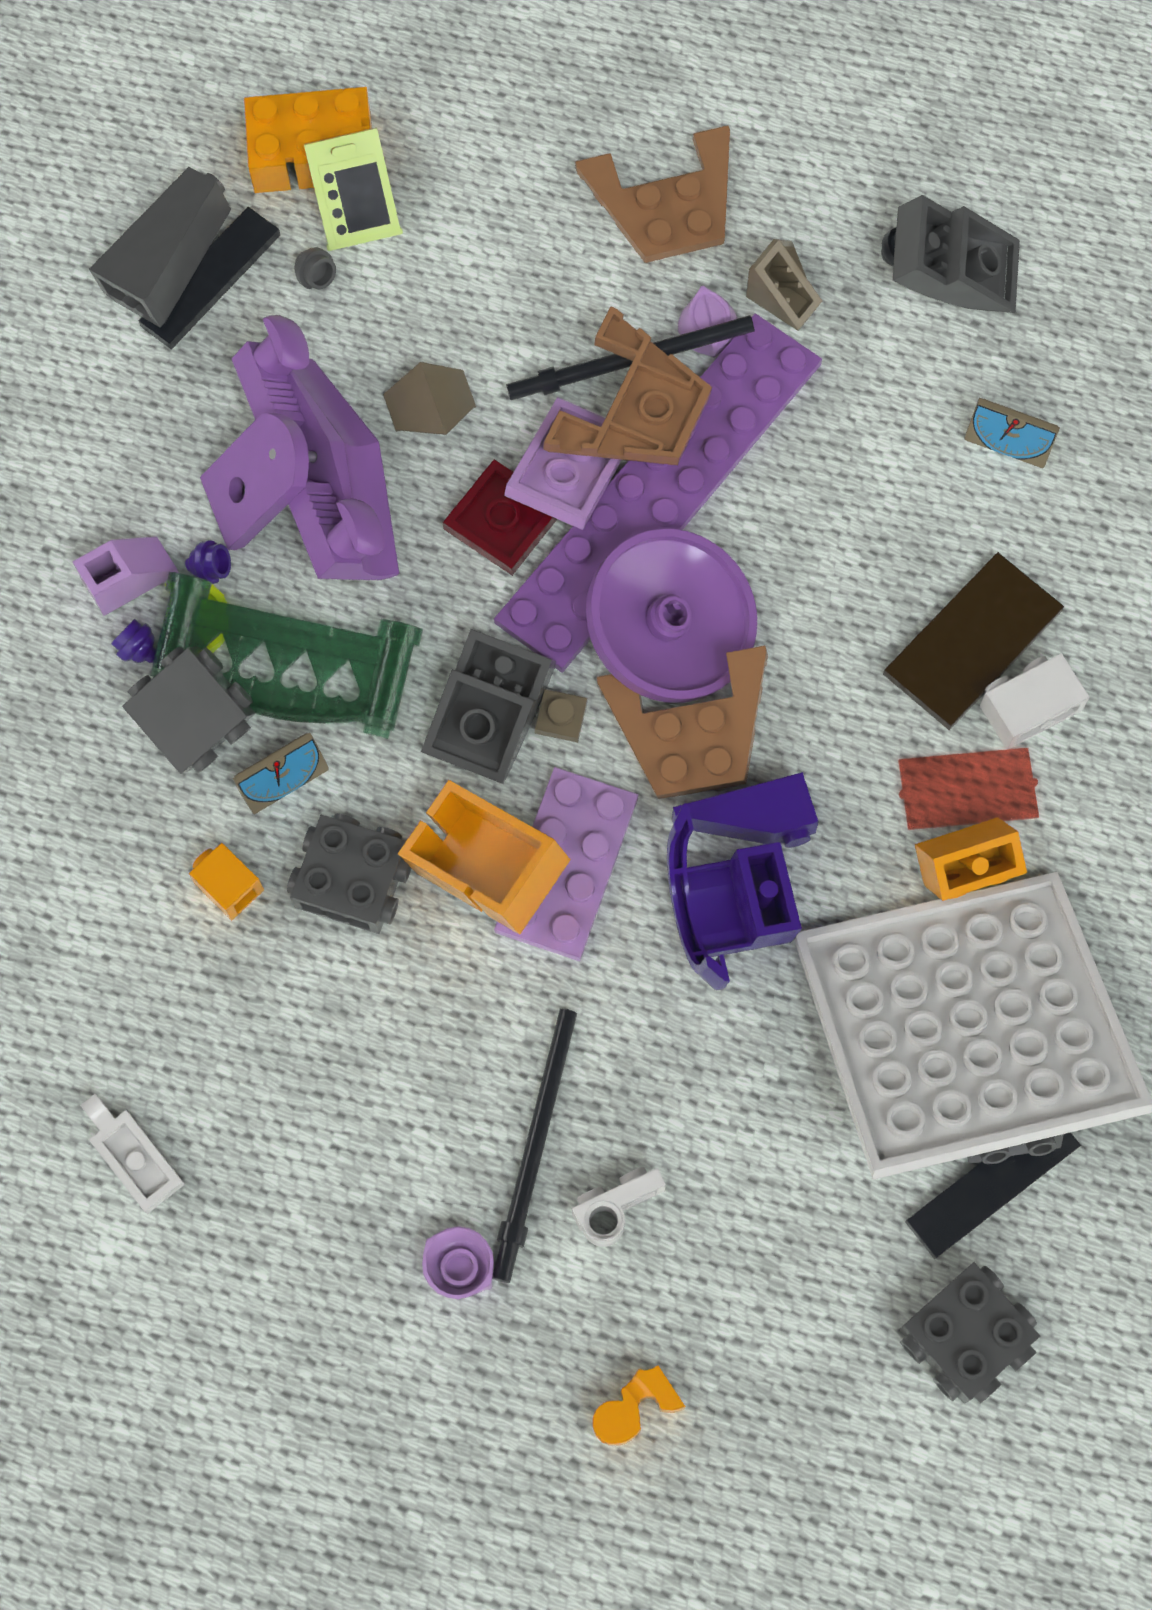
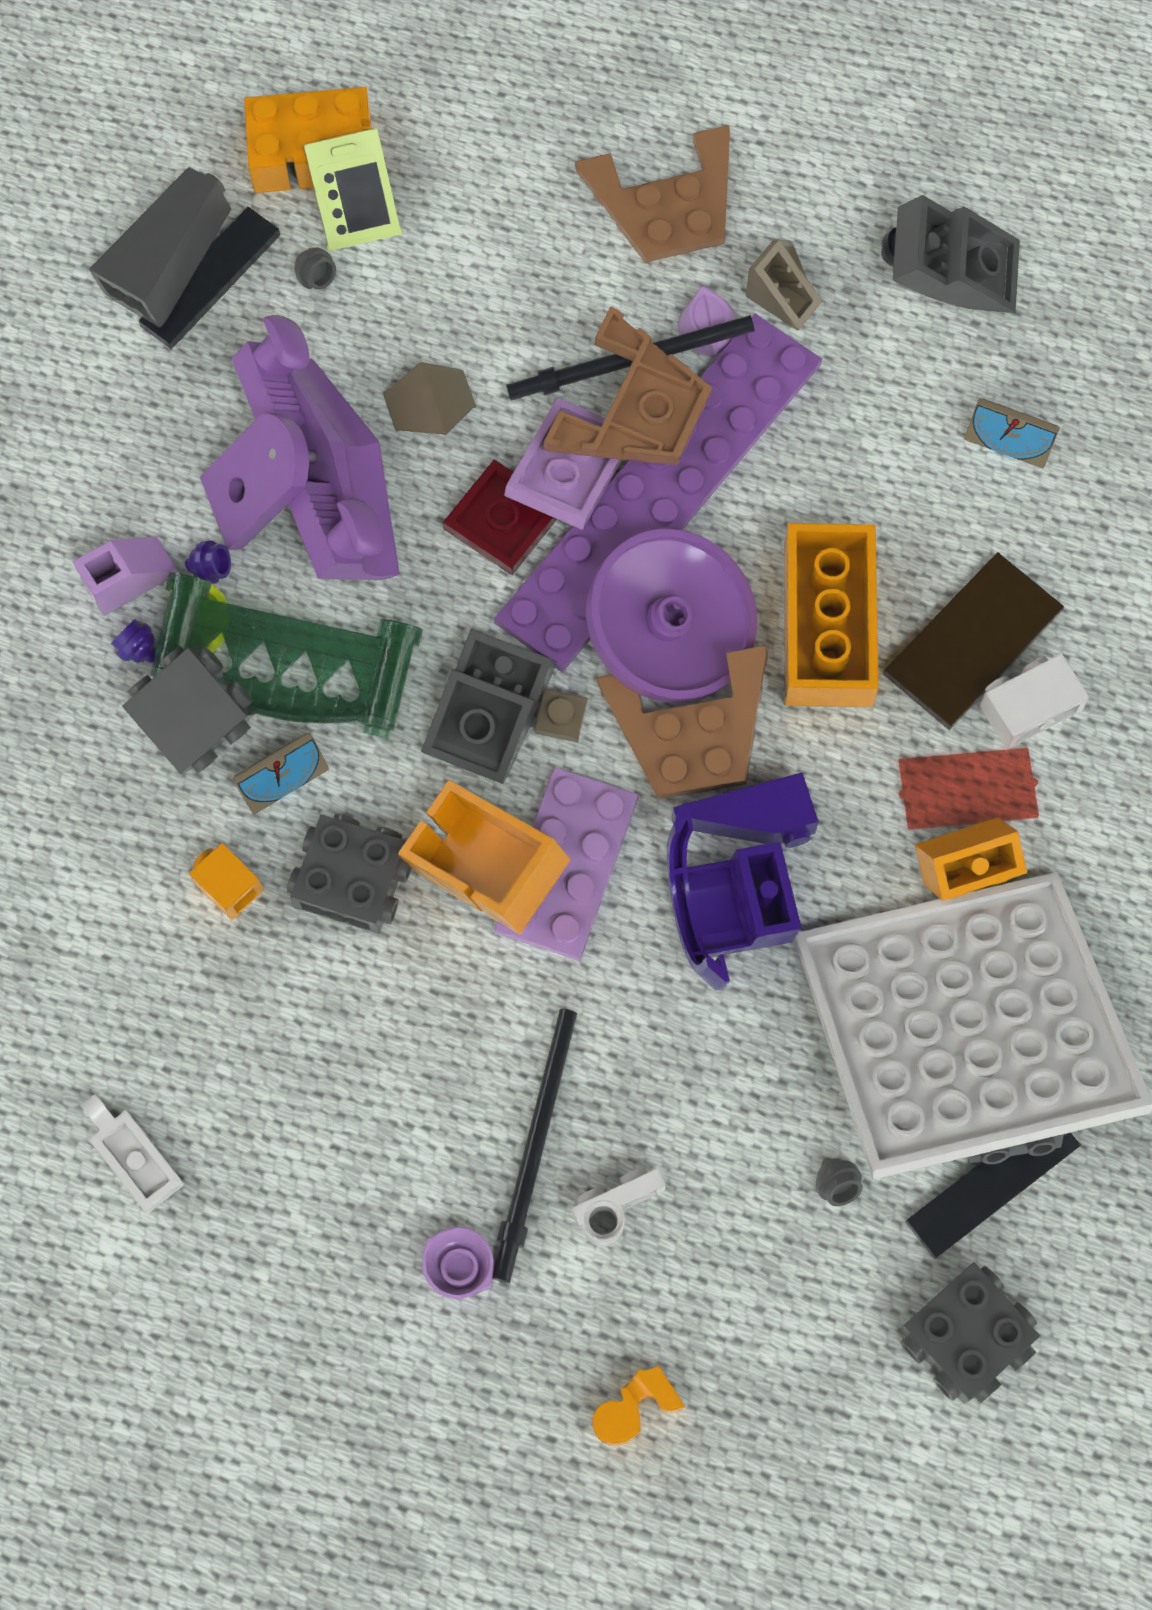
(830, 615): none -> light orange brick
(838, 1181): none -> dark grey plate

